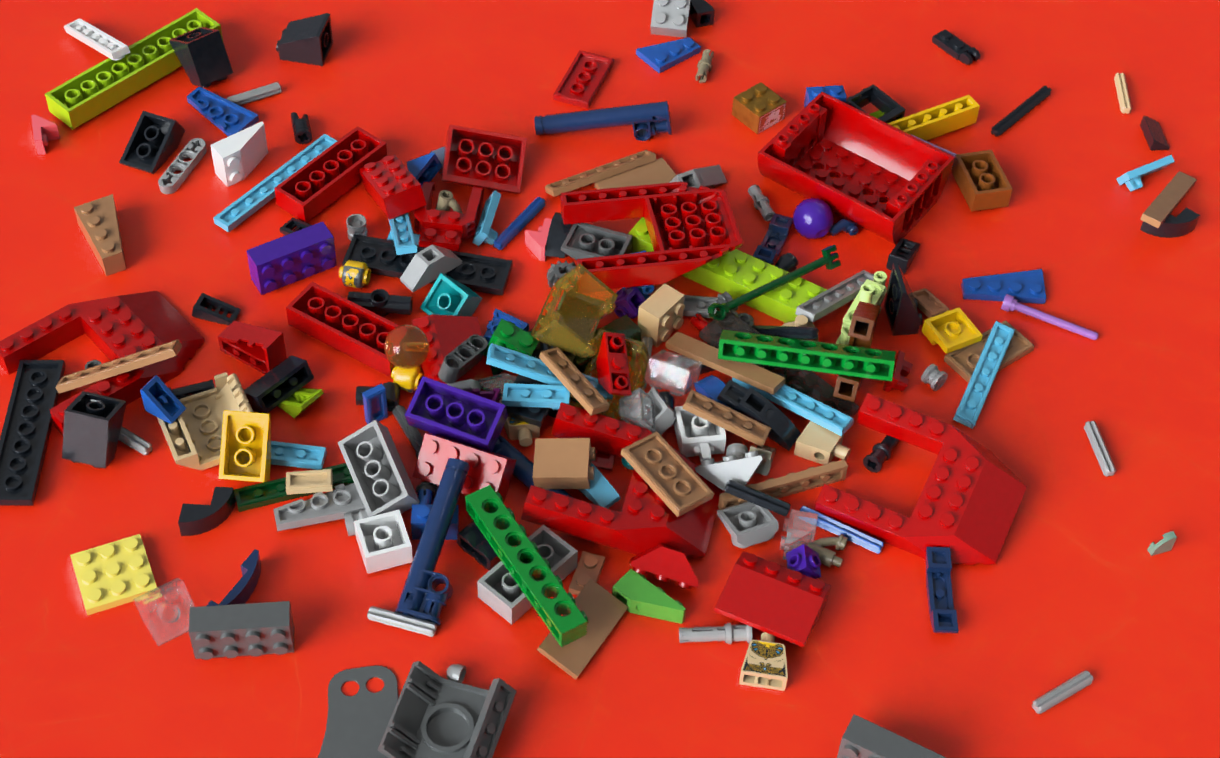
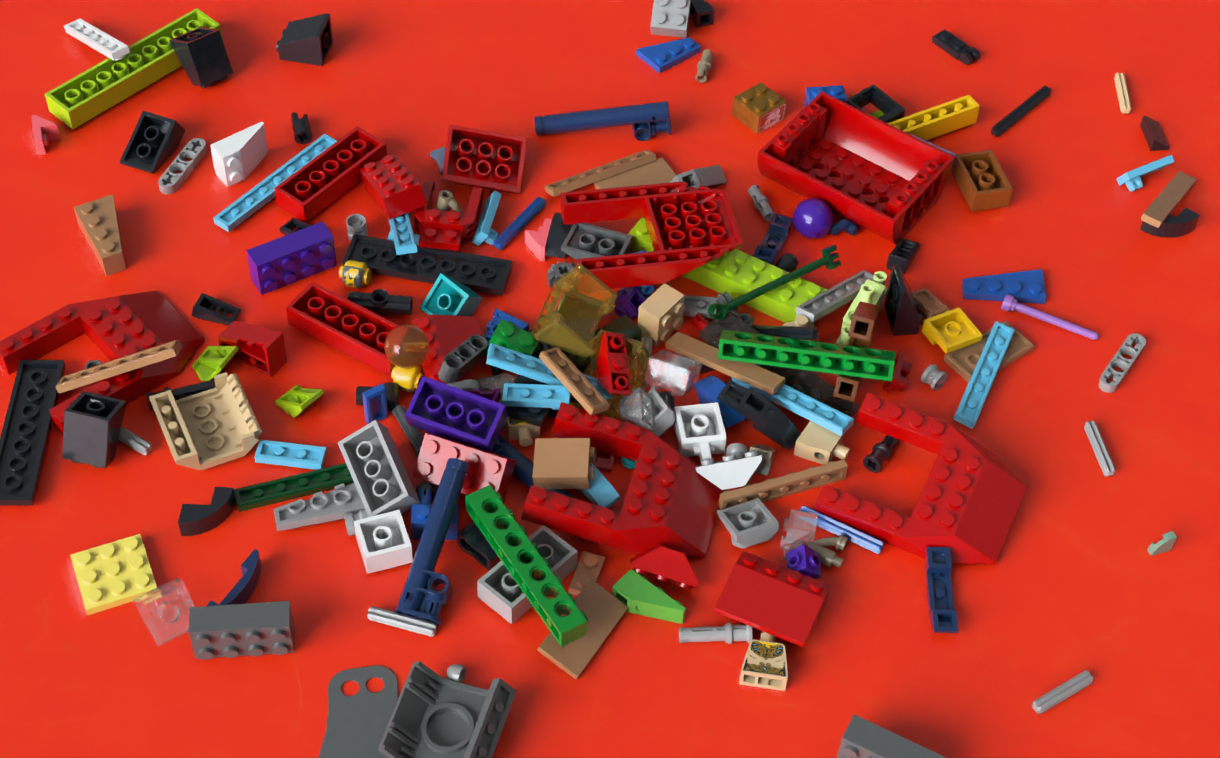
(161, 401): blue slope -> none
(213, 361): none -> lime slope
(221, 112): blue wing -> none
(245, 446): yellow slope -> none
(256, 94): light grey axle -> none
(278, 384): black brick -> none
(309, 481): tan tile -> none
(424, 167): blue slope -> none
(428, 265): light grey slope -> none
(583, 79): red tile -> none
(667, 474): medium nougat tile -> none
(726, 418): medium nougat tile -> none
(757, 497): black axle -> none
(1119, 361): none -> light grey beam

